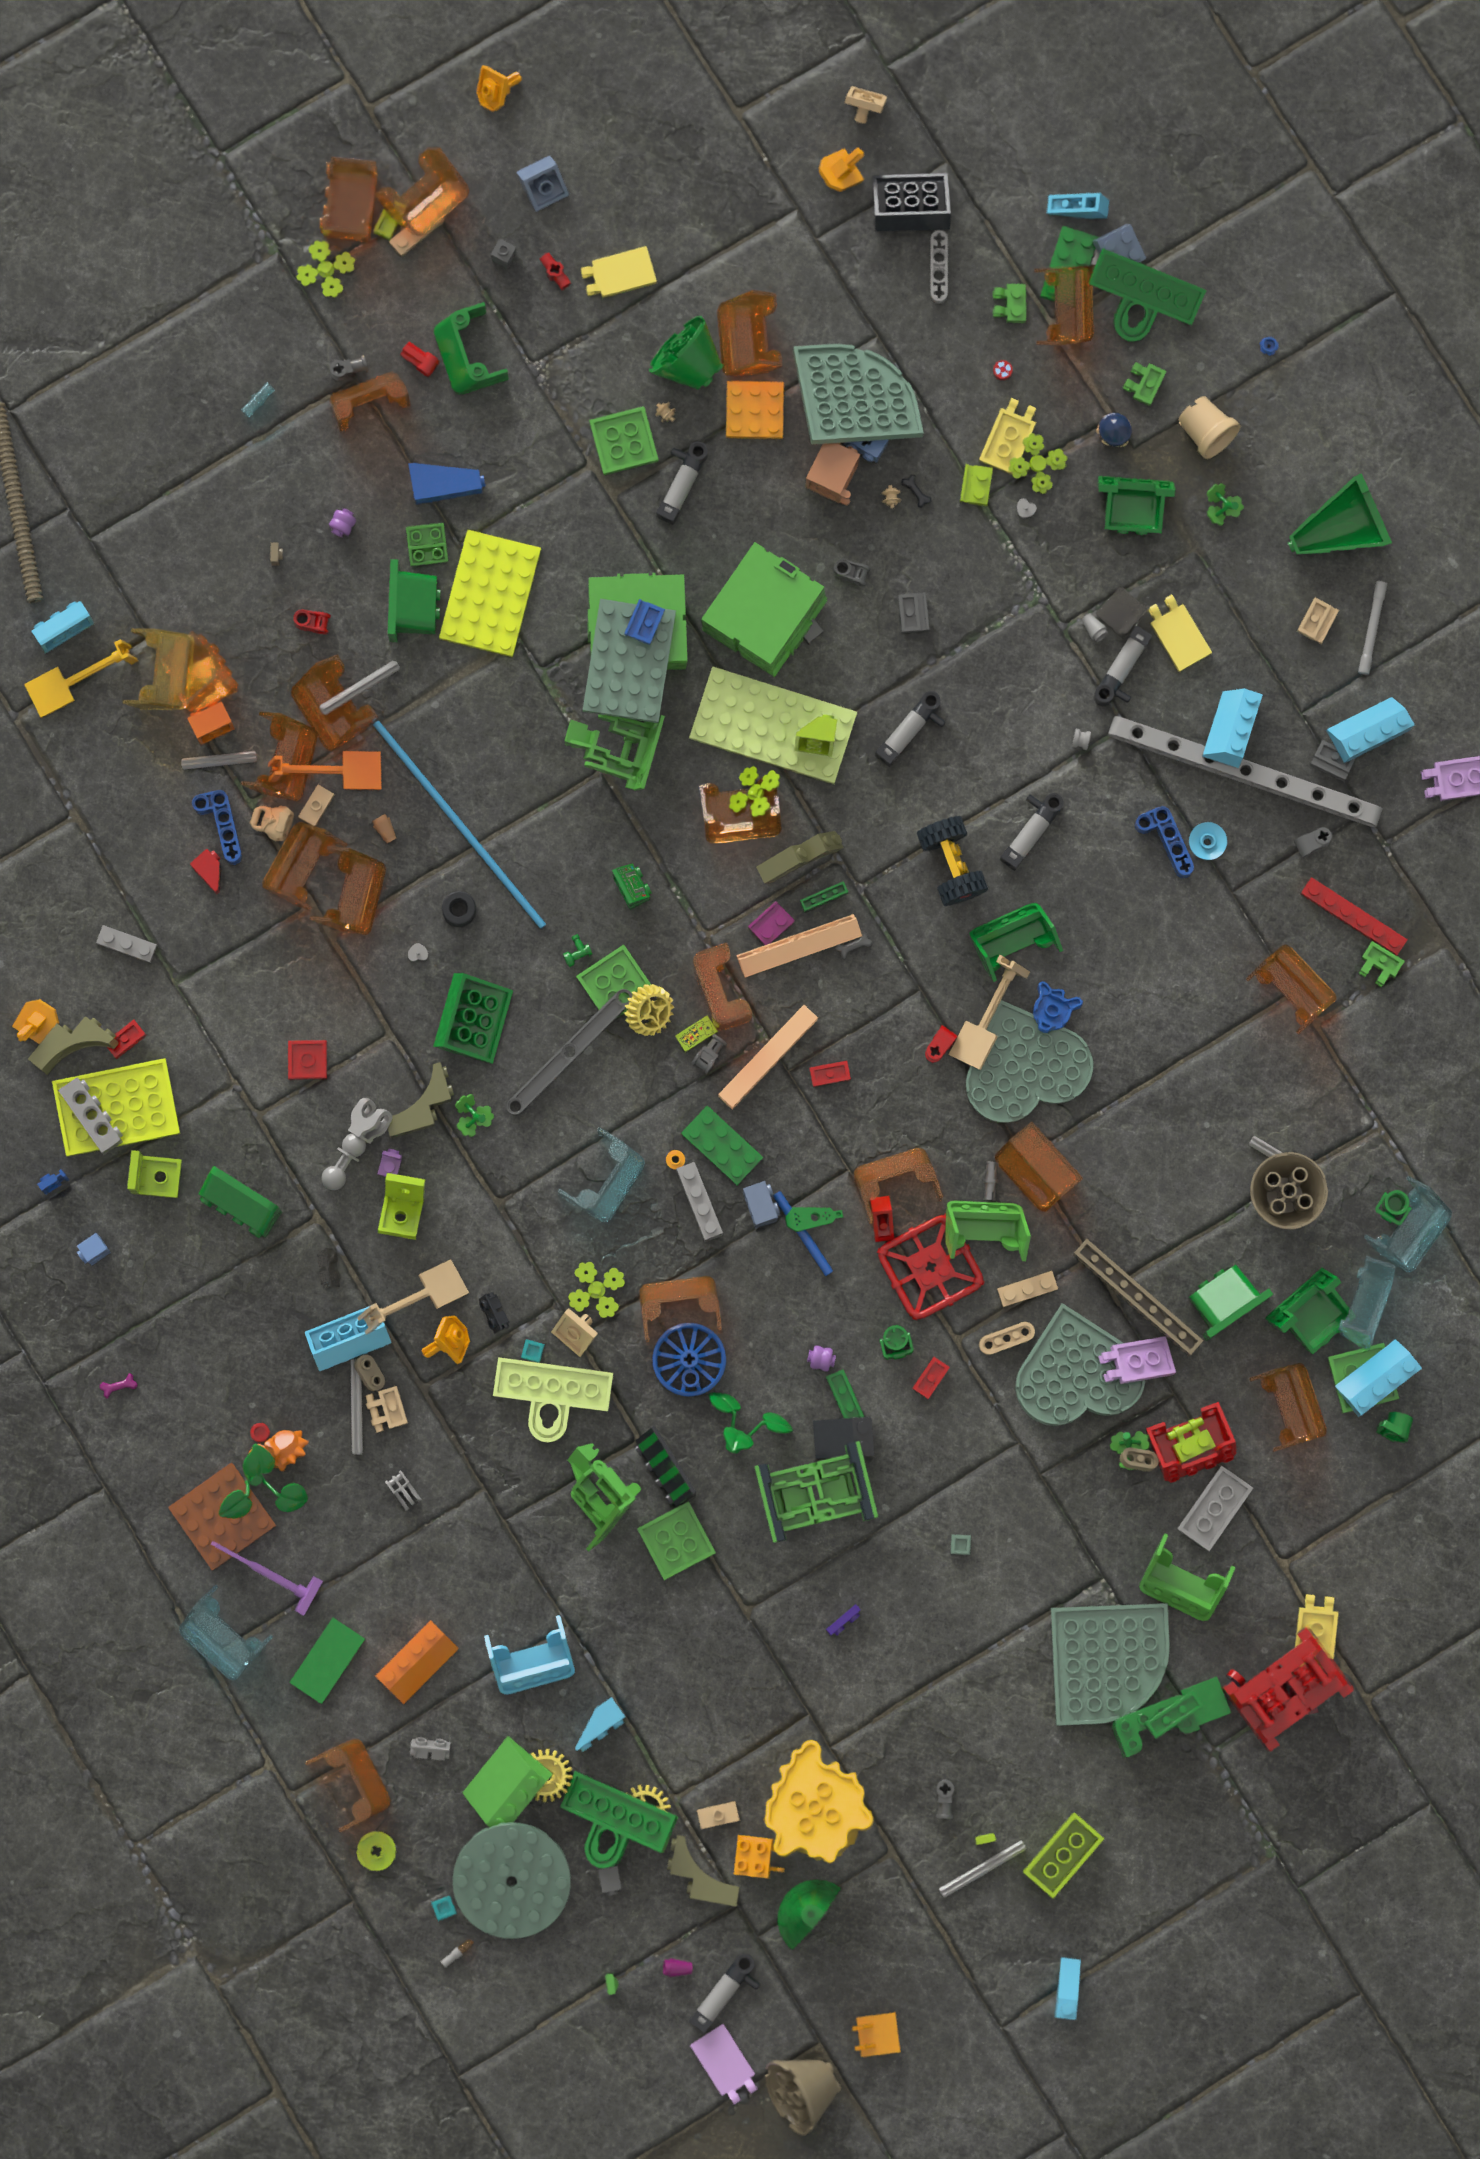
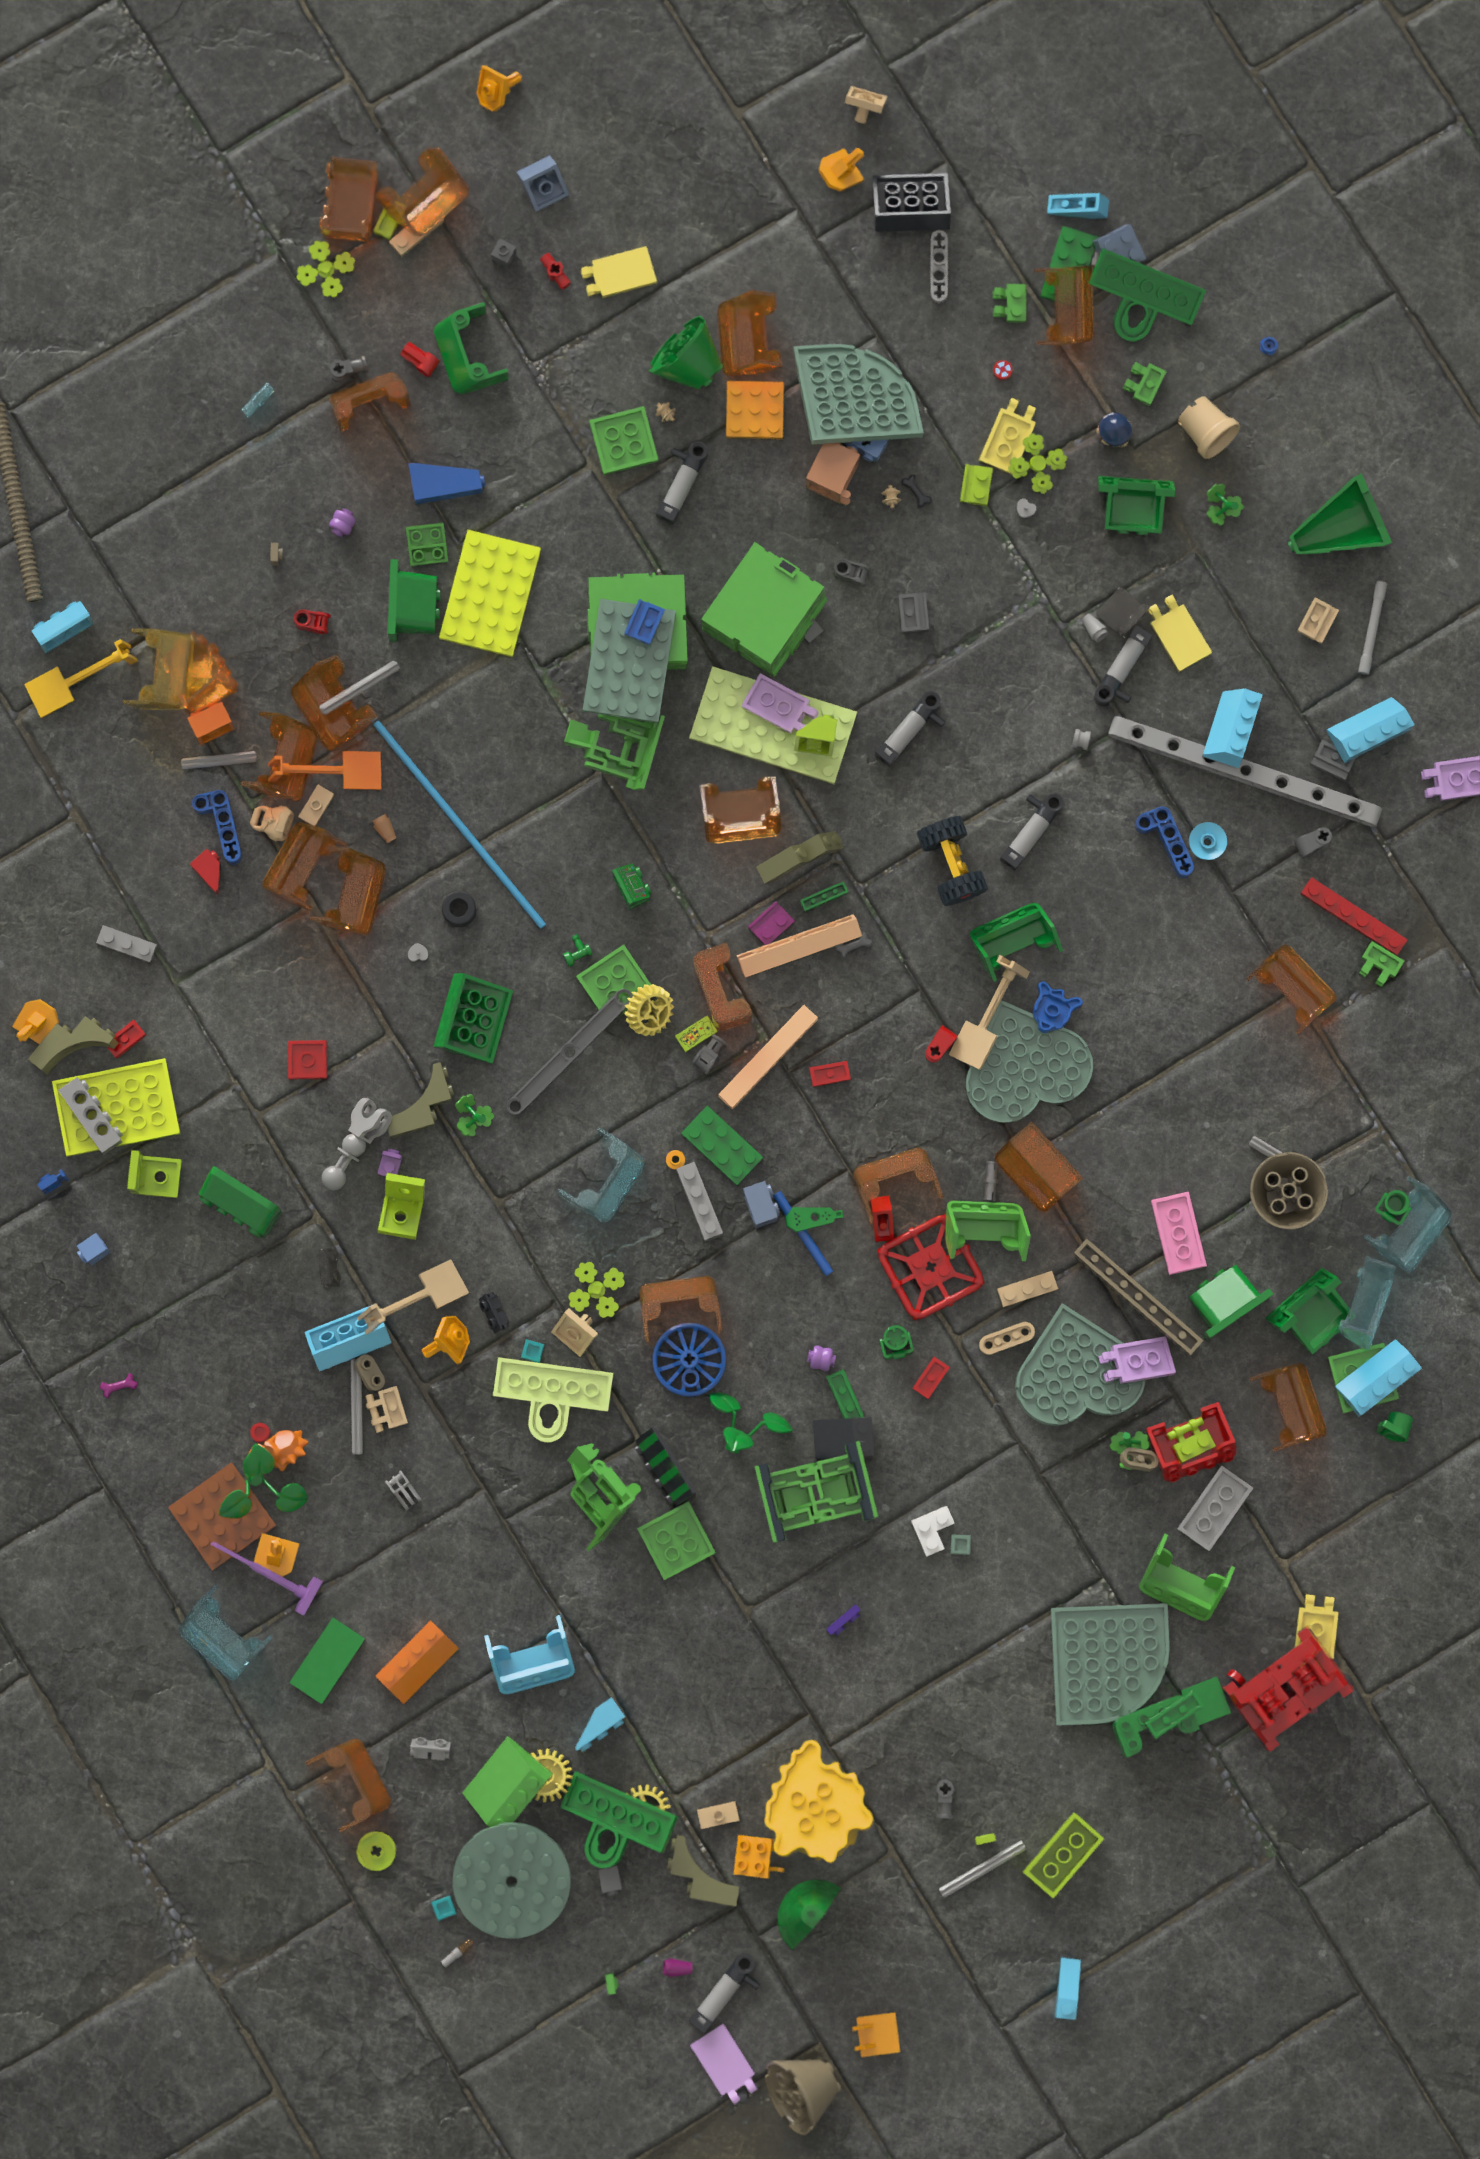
(276, 1554): none -> light orange piece
(755, 792): lime plant -> none
(778, 704): none -> lavender tile
(927, 1527): none -> white plate
(1178, 1233): none -> bright pink tile

